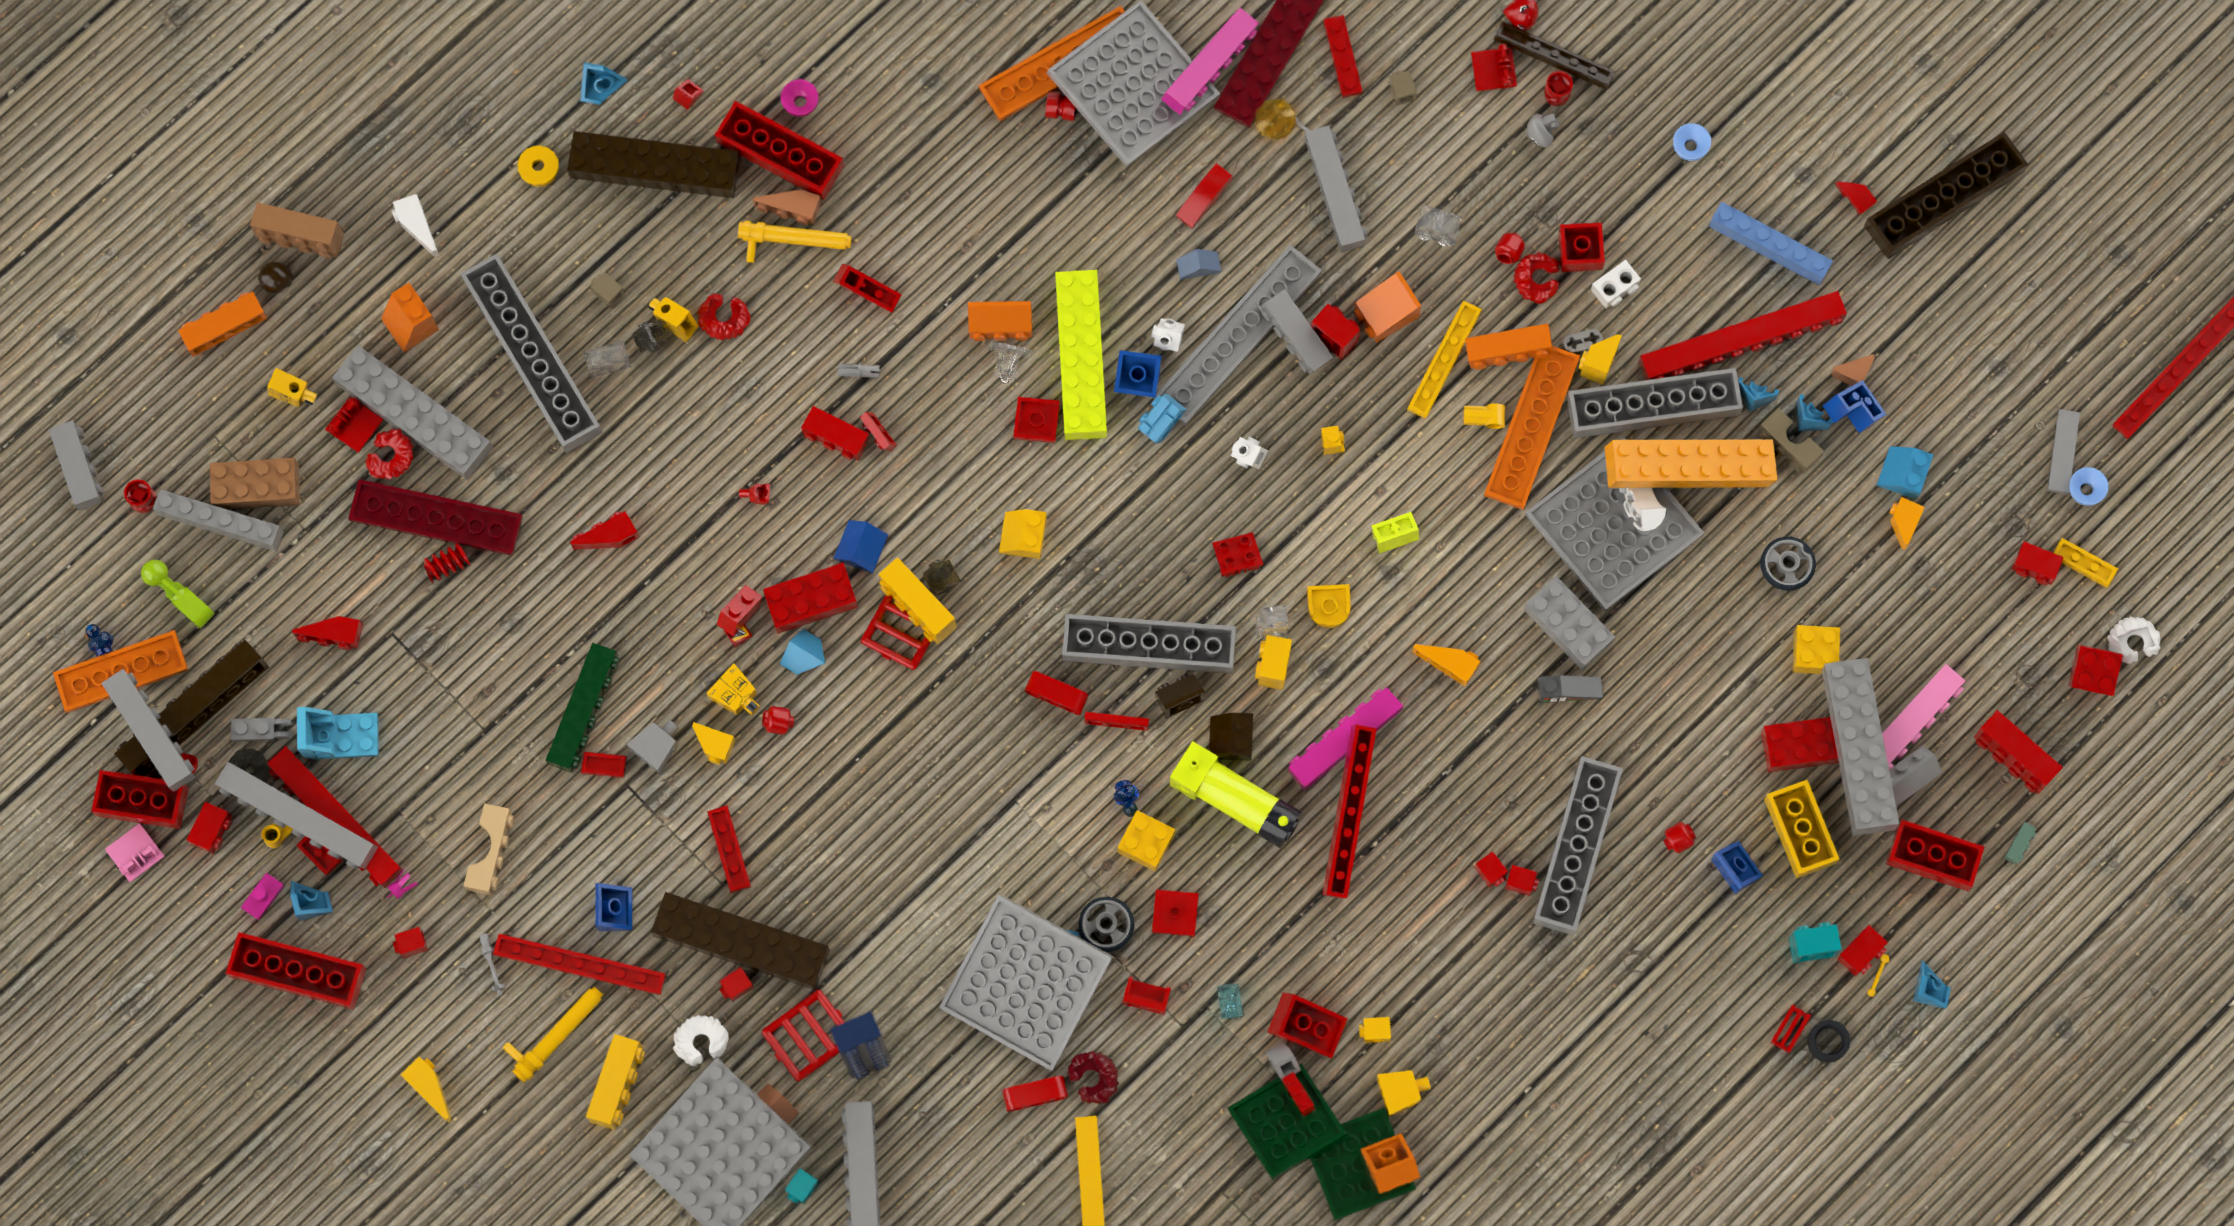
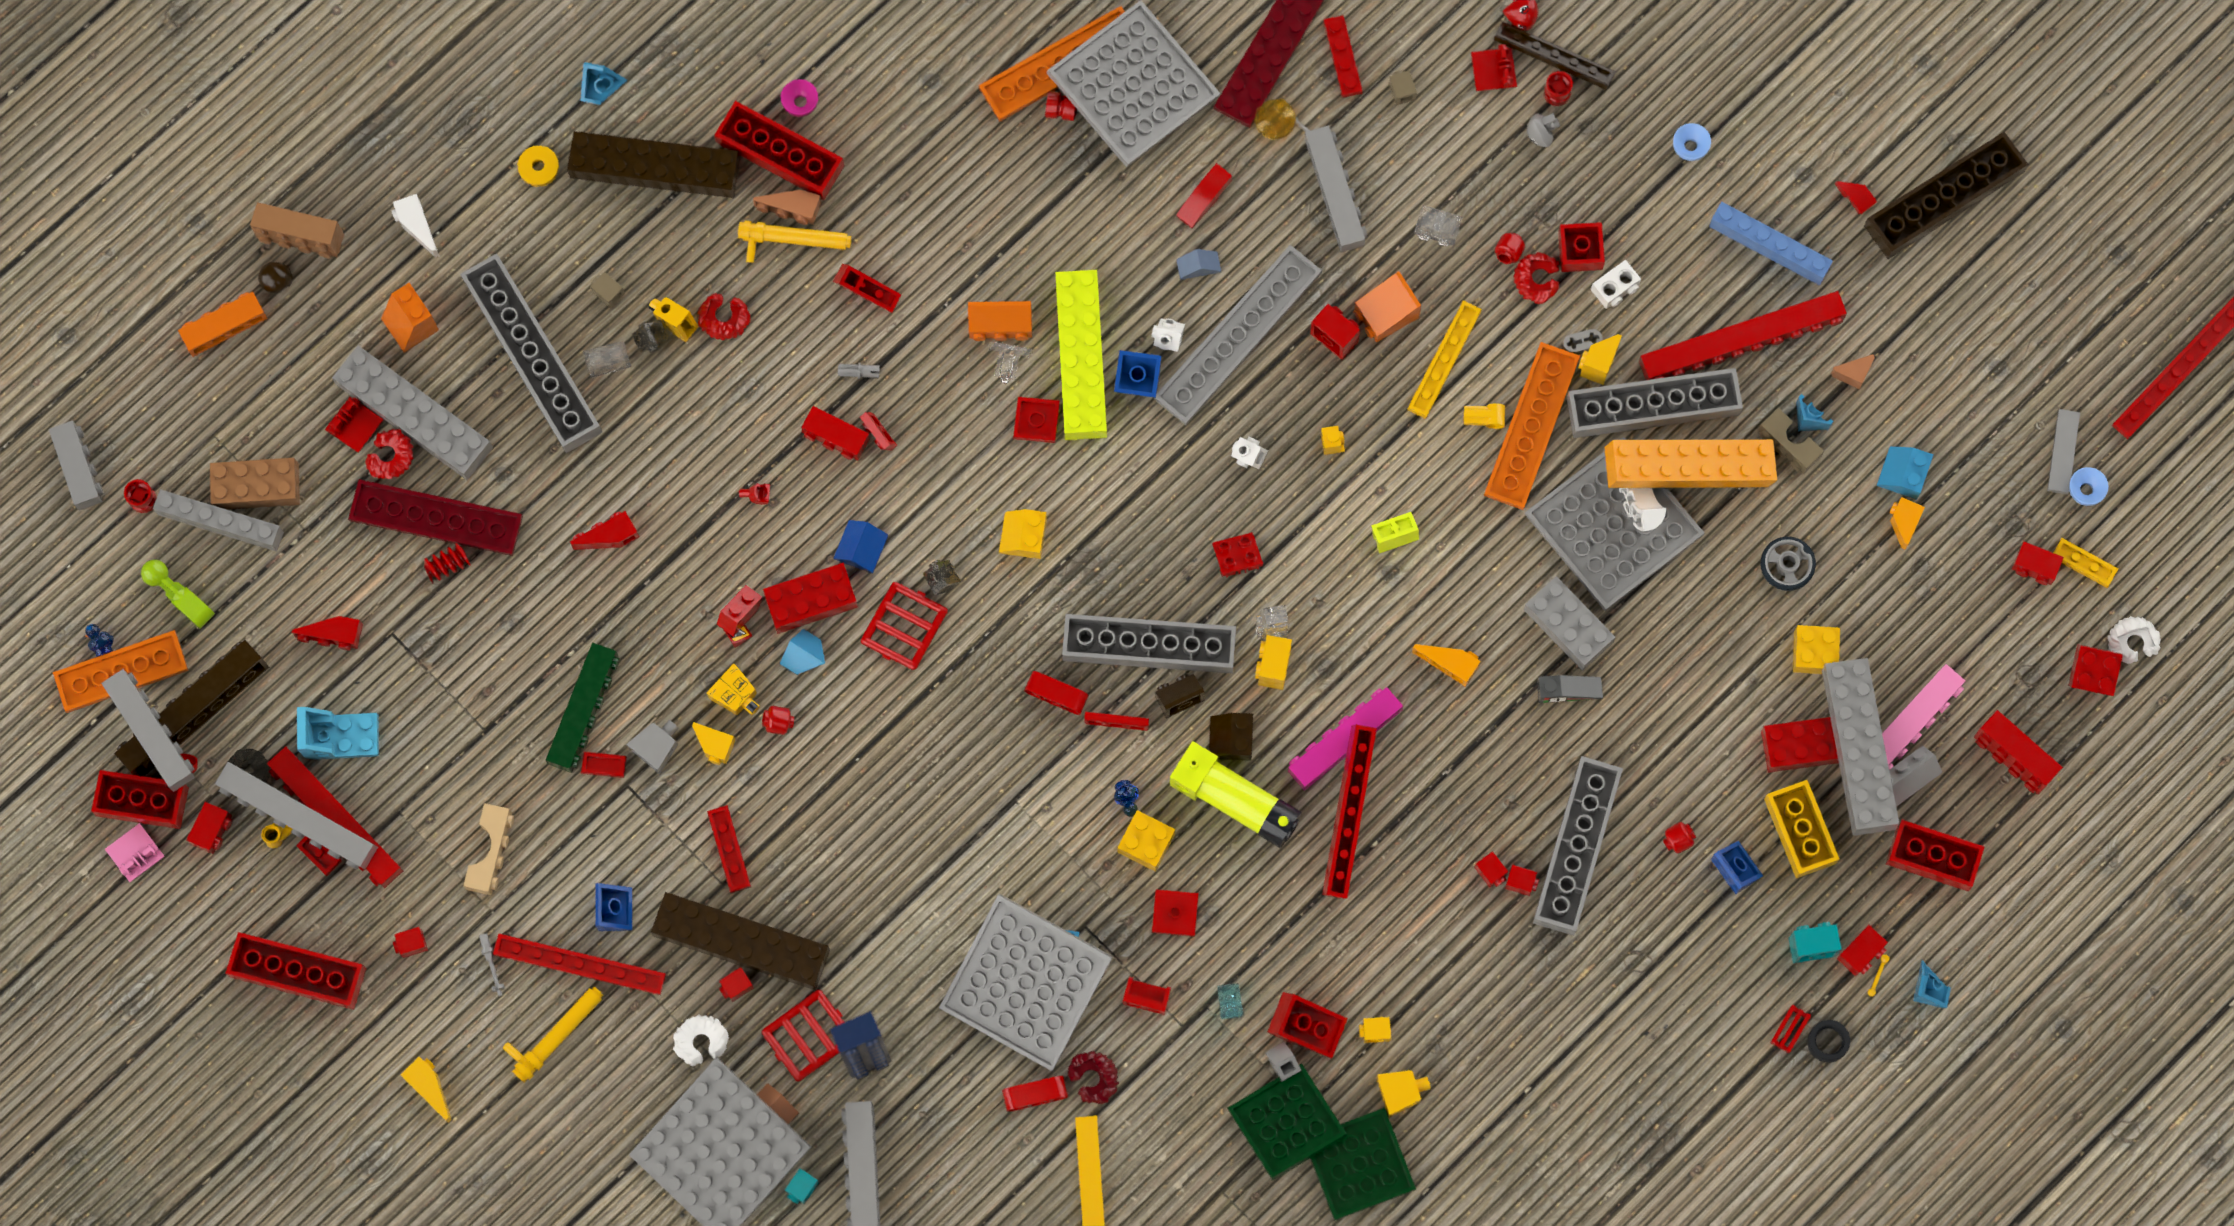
(258, 729): light grey hinge -> none
(262, 896): dark pink tile -> none
(283, 383): yellow torso -> none
(309, 901): dark azure slope -> none
(395, 887): dark pink piece -> none
(615, 1082): yellow brick -> none
(687, 94): red slope -> none
(917, 601): yellow brick -> none
(1112, 906): light grey wheel -> none
(1161, 418): dark azure brick -> none
(1209, 61): dark pink brick -> none
(1296, 332): light grey brick -> none
(1298, 1094): red piece -> none
(1329, 604): yellow tile -> none
(1390, 1163): orange slope -> none
(1509, 346): orange brick -> none
(1755, 395): dark azure slope -> none
(1856, 404): blue brick -> none
(2020, 843): sand green piece -> none

